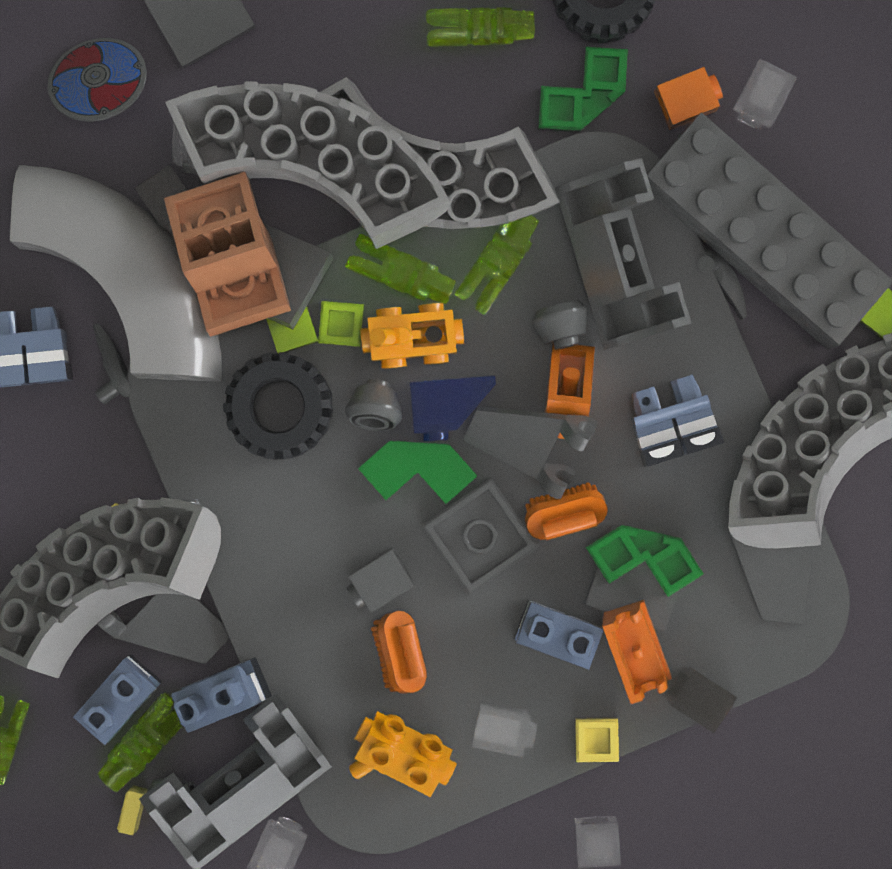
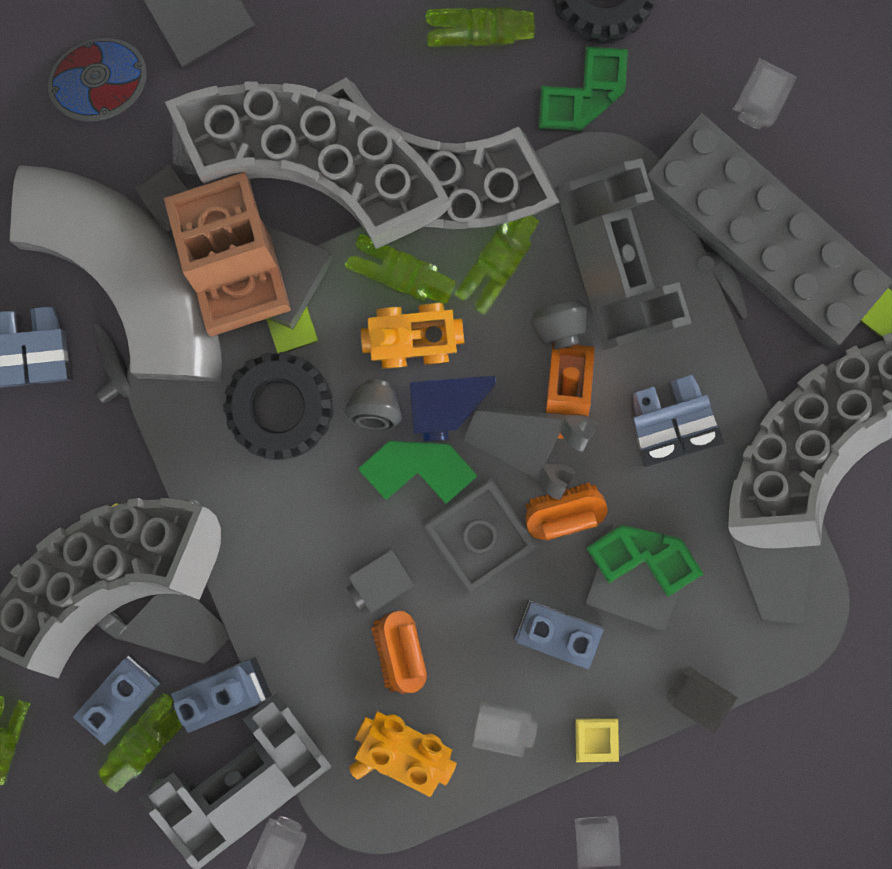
(131, 811): light yellow tile -> none
(341, 323): lime tile -> none
(636, 650): orange hinge -> none
(688, 96): orange brick -> none

